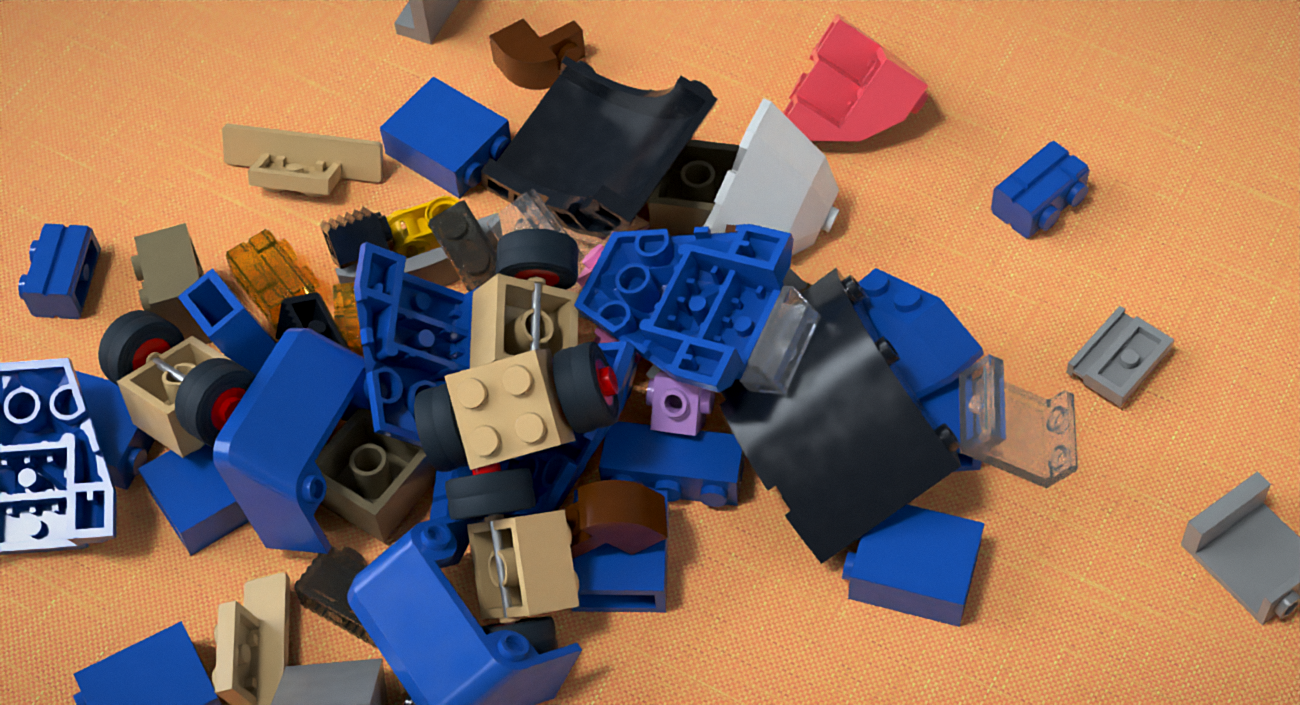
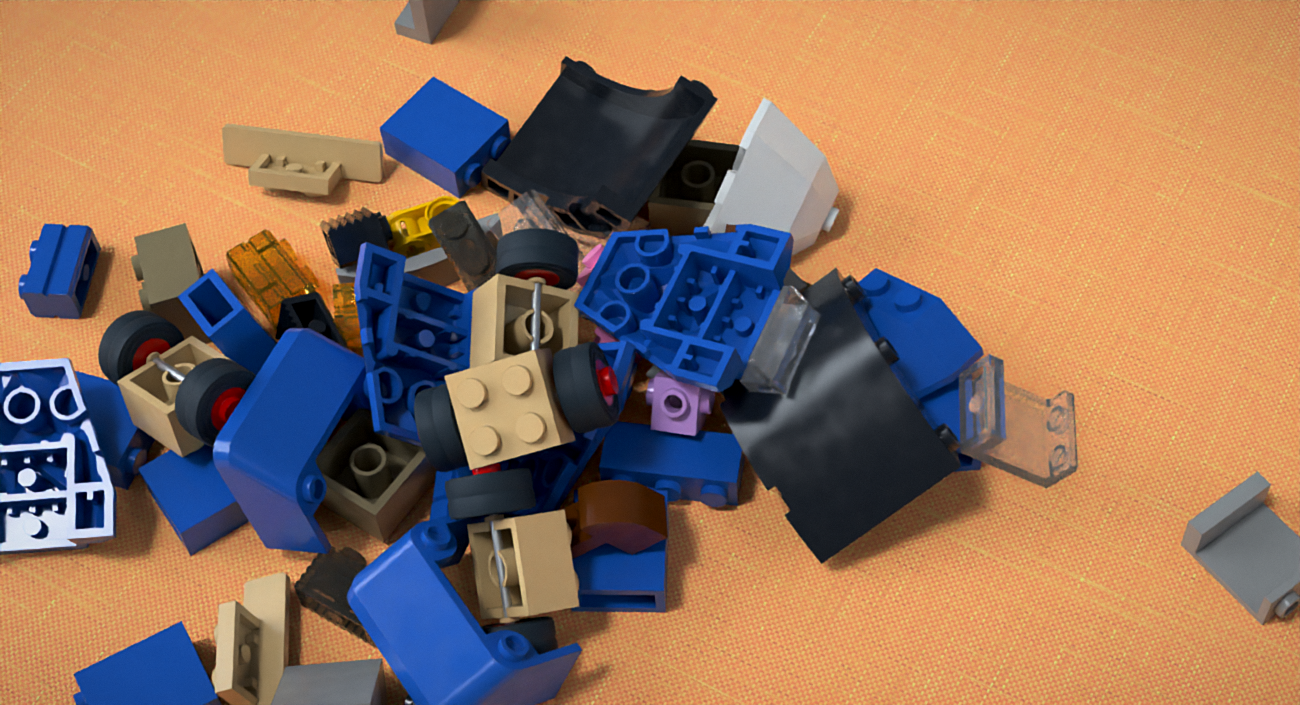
(535, 60): reddish brown brick -> none
(853, 87): coral brick -> none
(916, 564): blue brick -> none
(1041, 190): blue brick -> none
(1120, 356): light grey plate -> none

